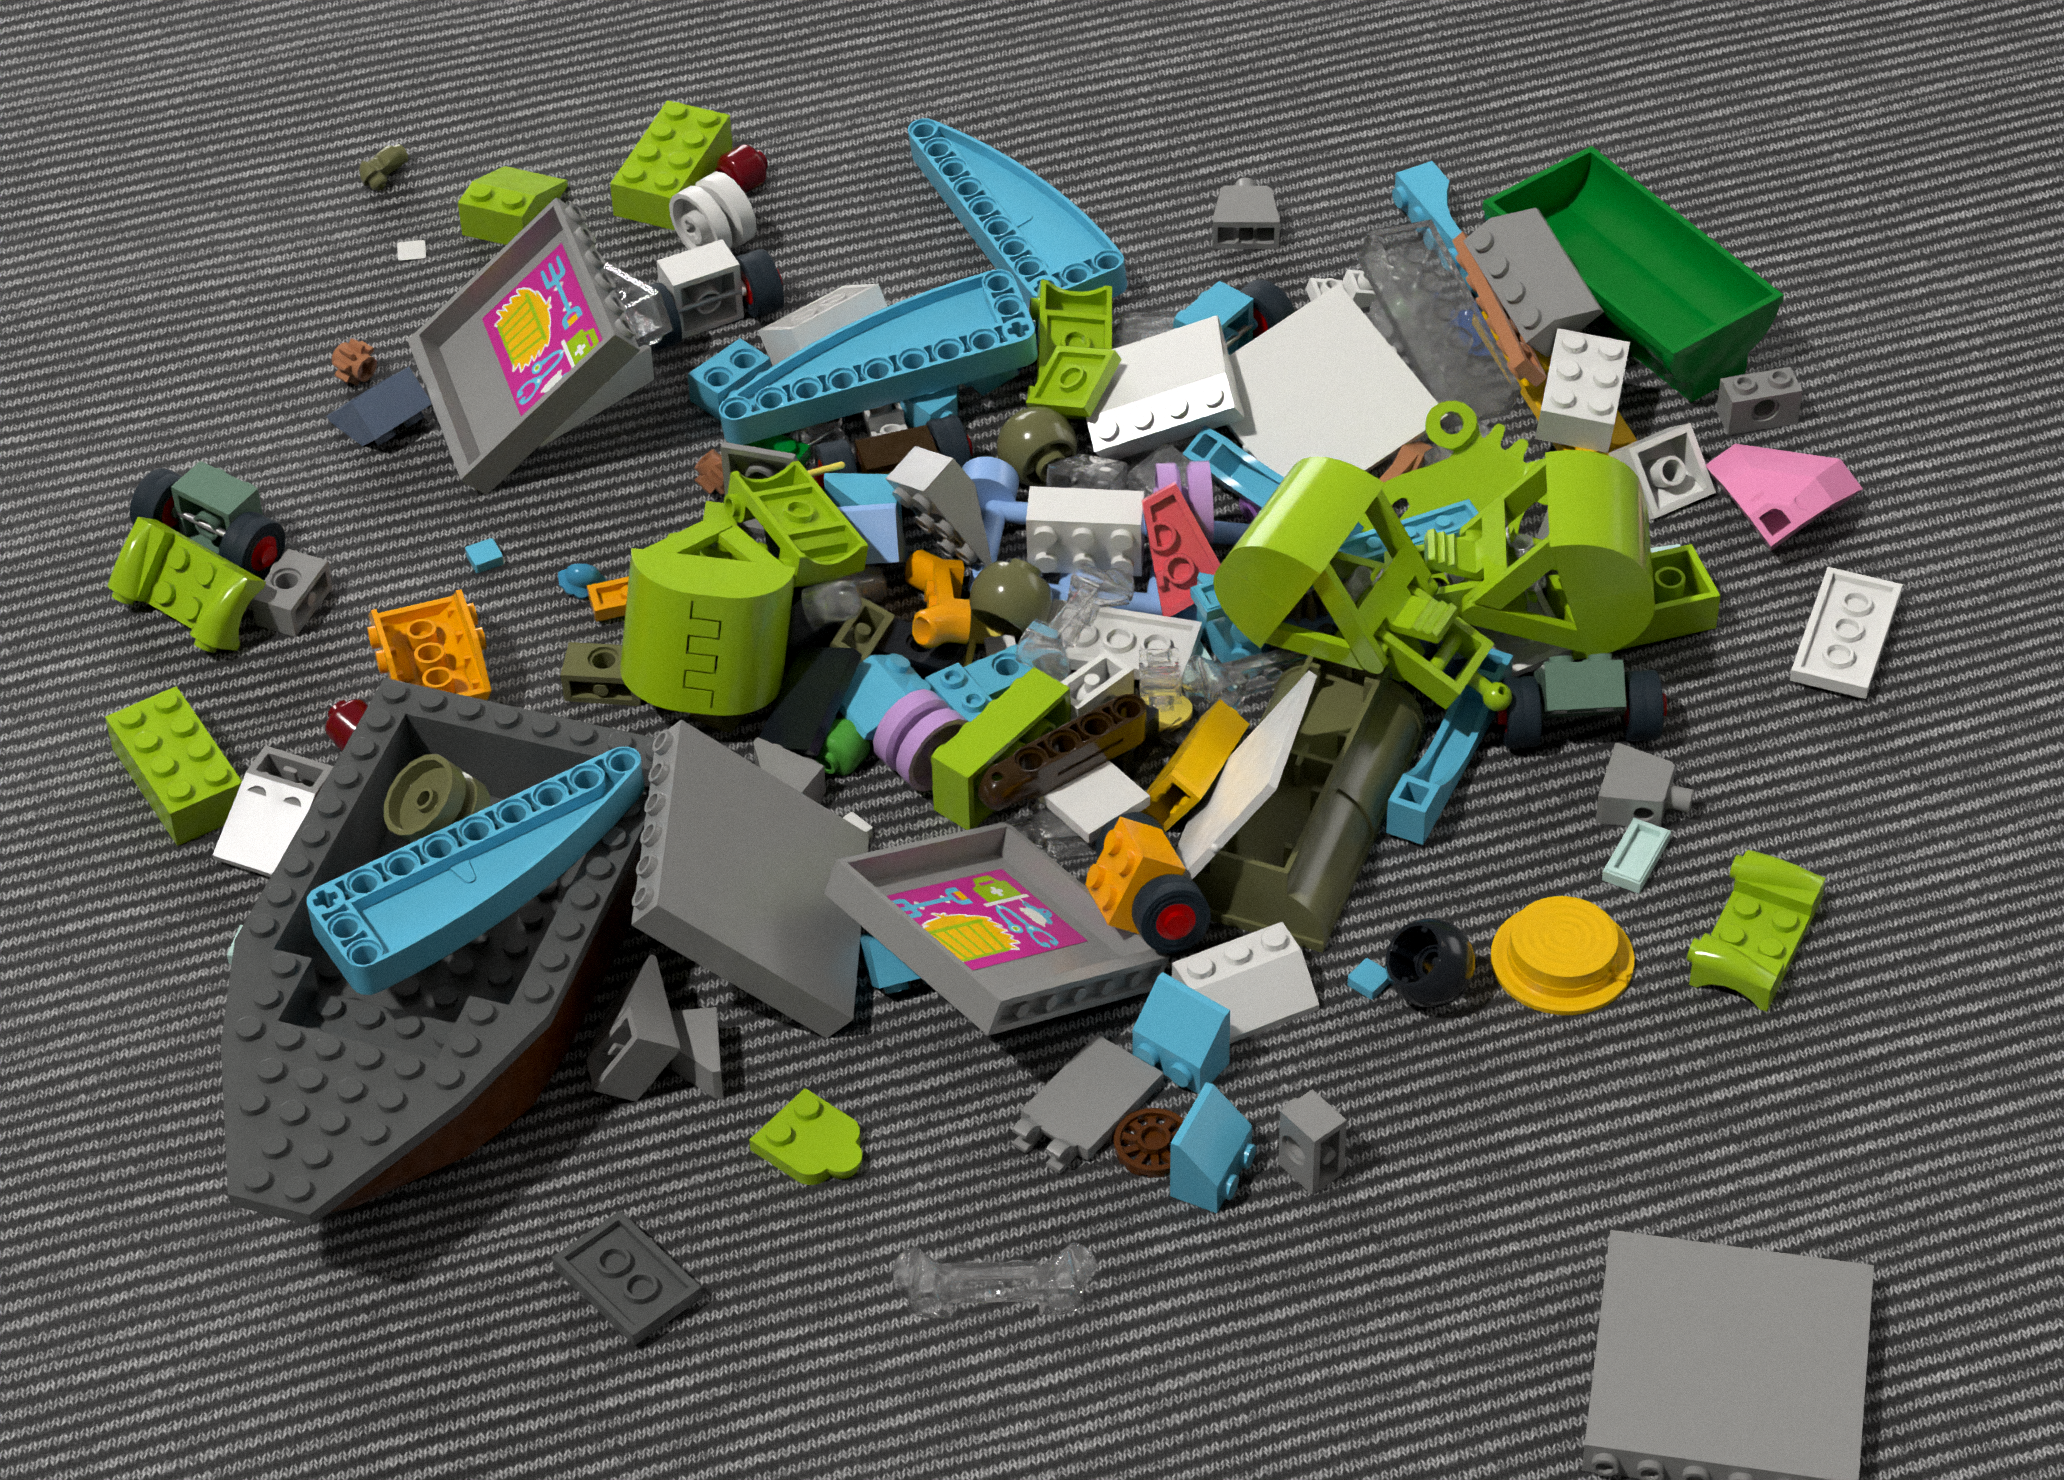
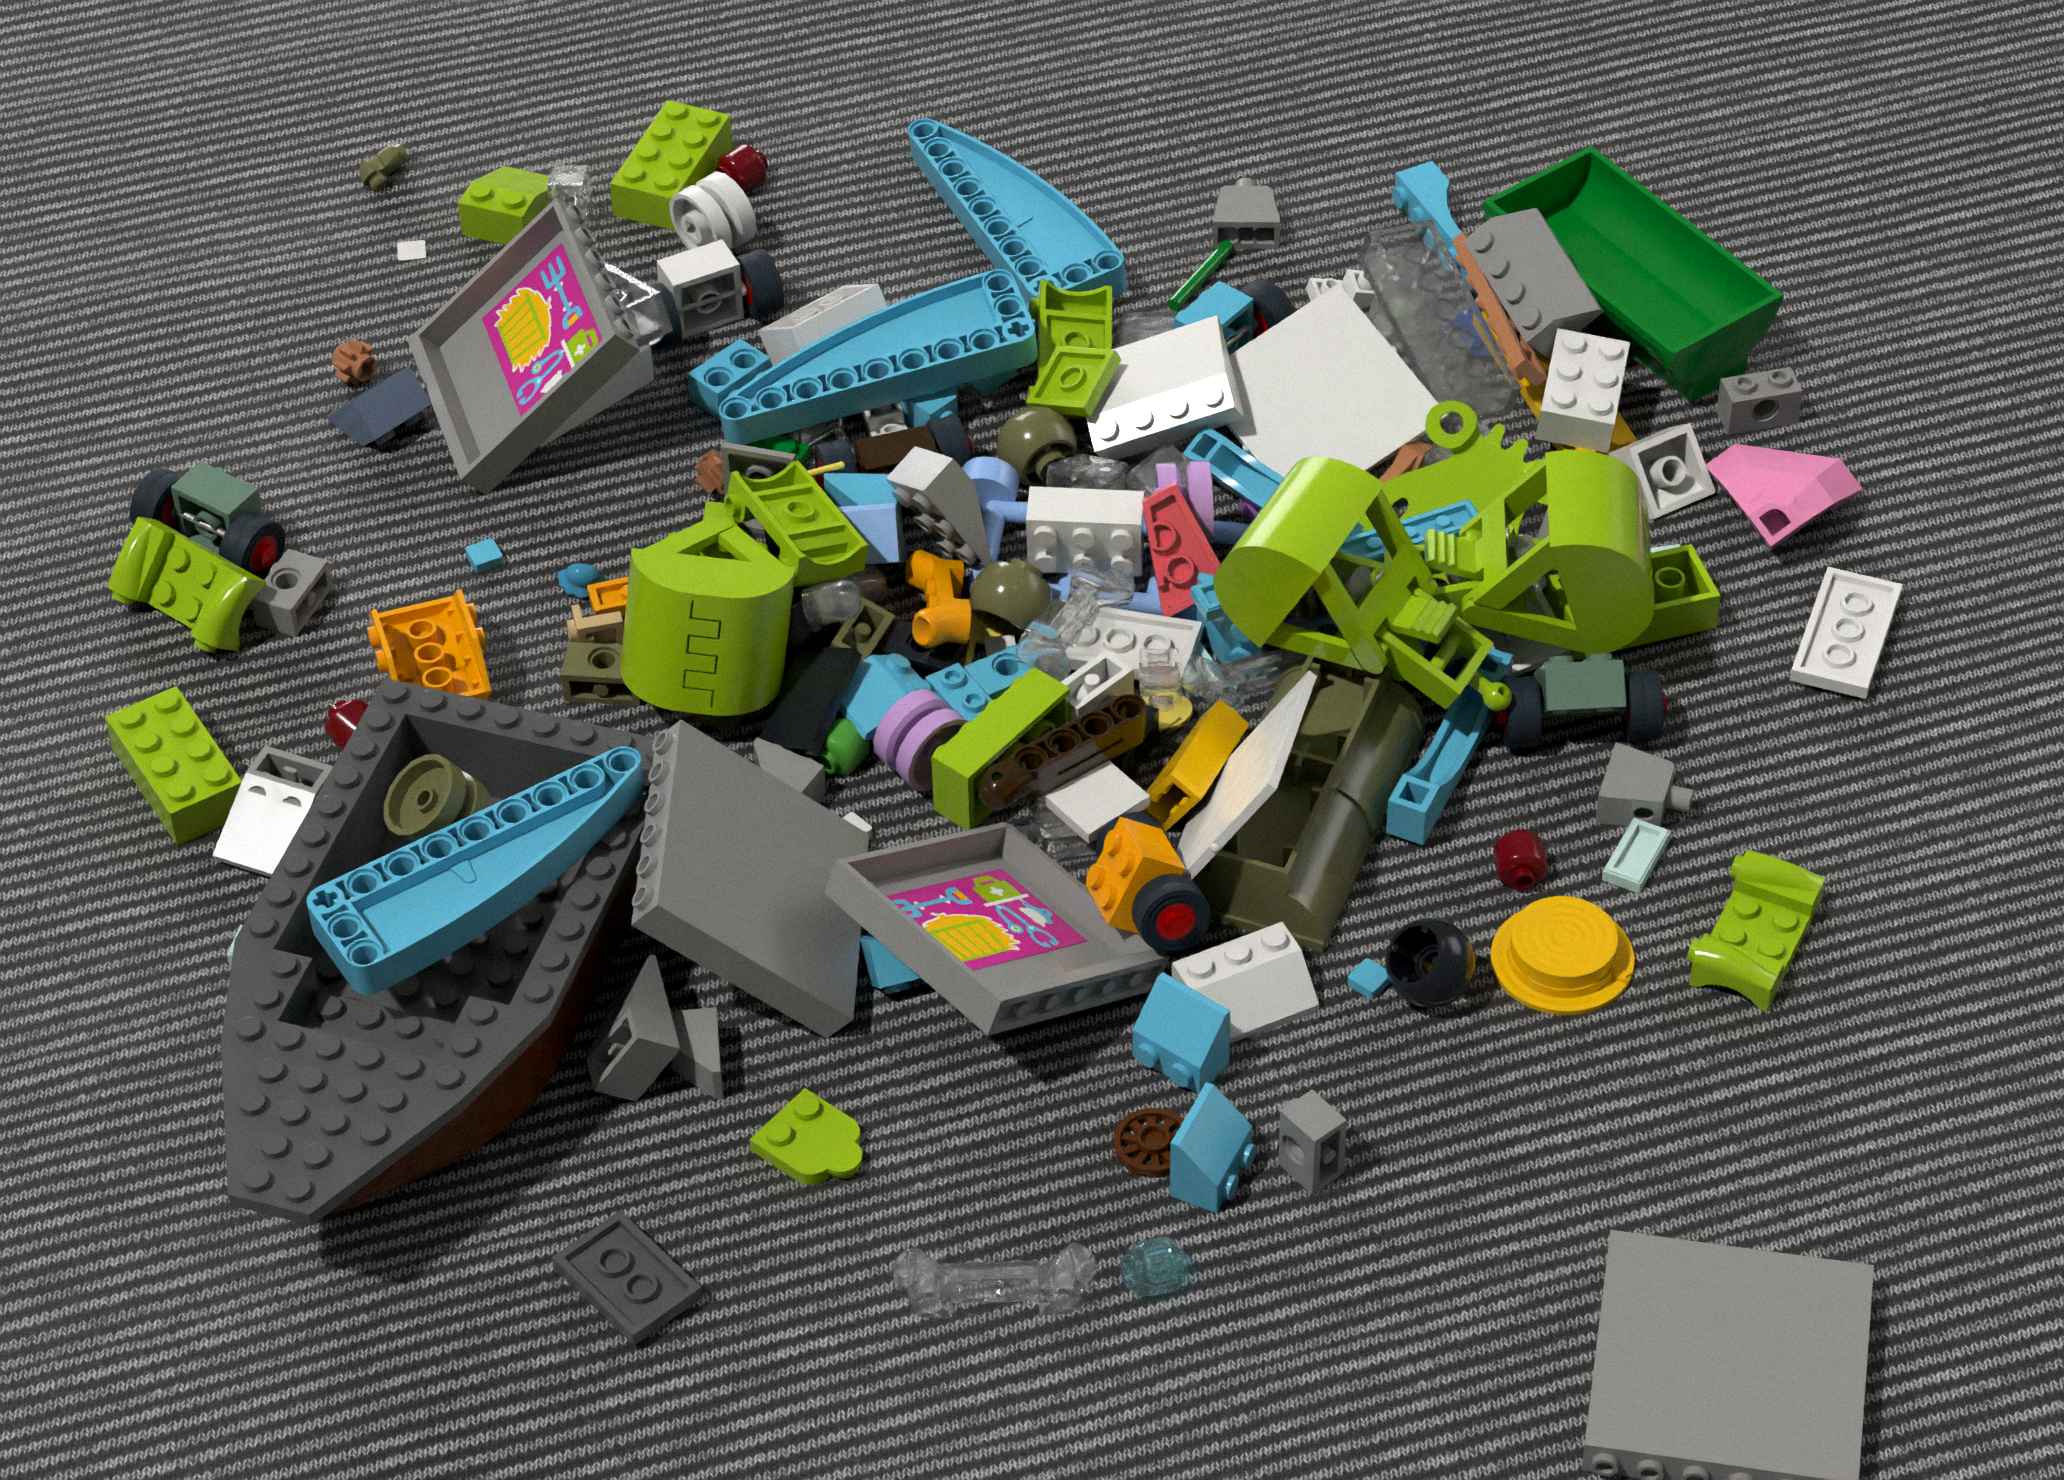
(571, 185): none -> clear torso
(595, 629): none -> tan bracket
(1086, 1102): light grey tile -> none
(1154, 1267): none -> clear light blue head
(1200, 275): none -> green bar
(1520, 858): none -> dark red head

